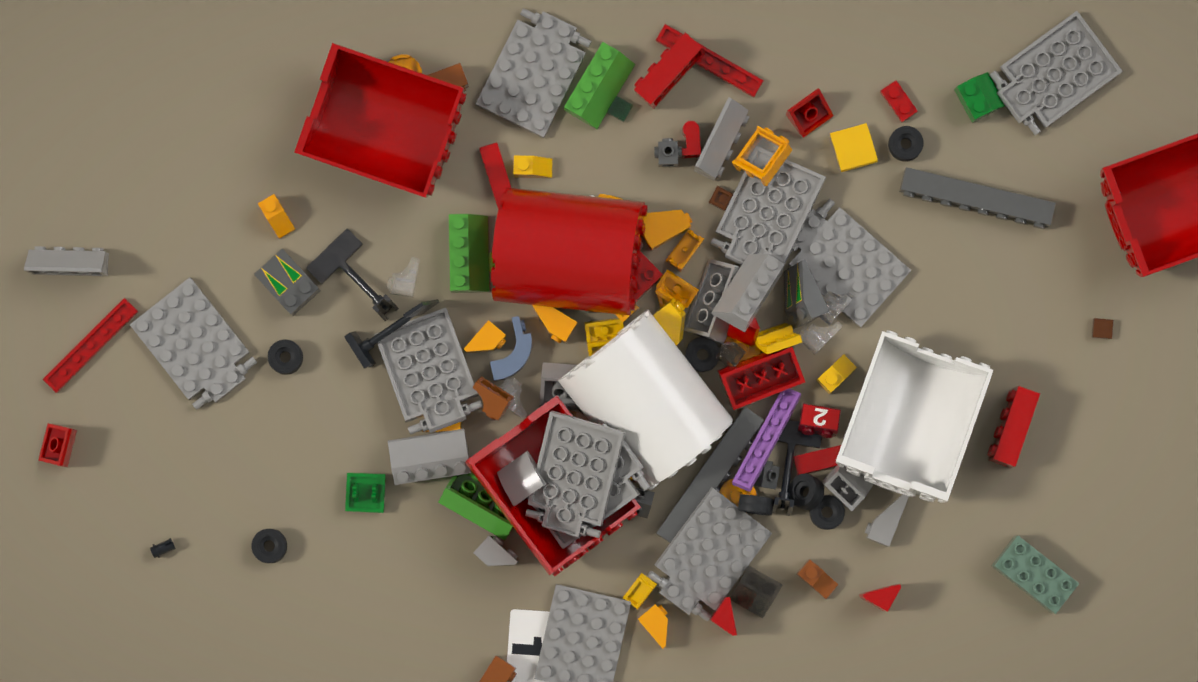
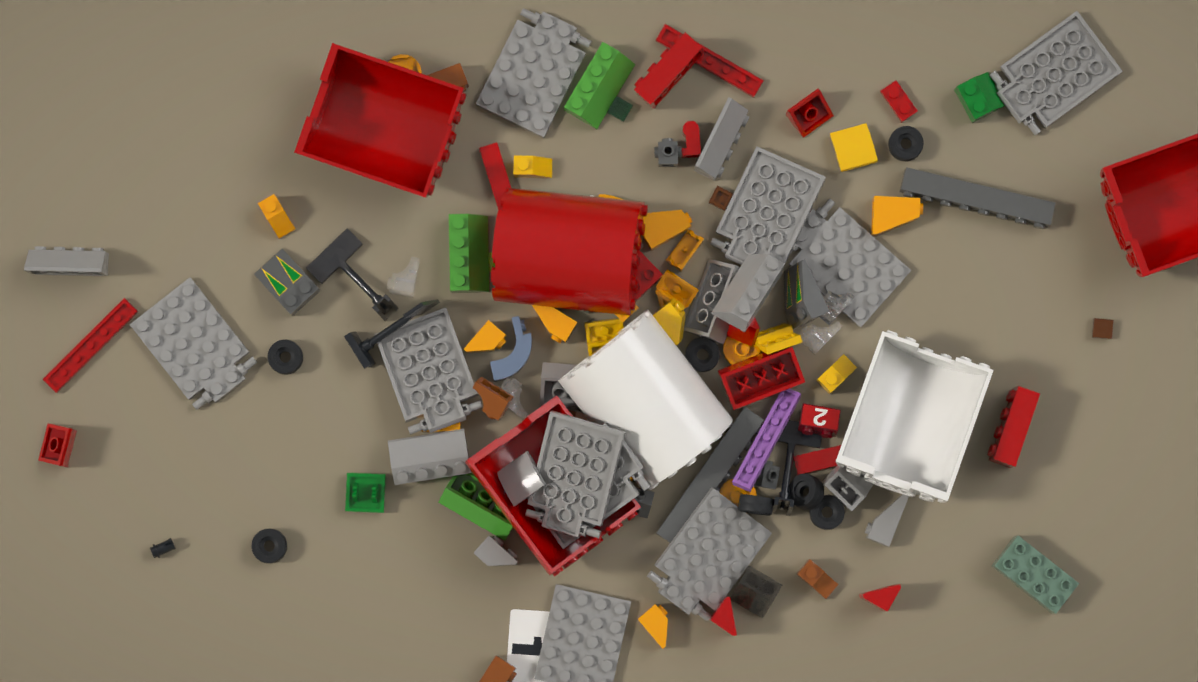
(639, 590): yellow tile -> none
(730, 354): clear smoke plate -> none
(763, 155): light orange window -> none
(893, 212): none -> light orange slope

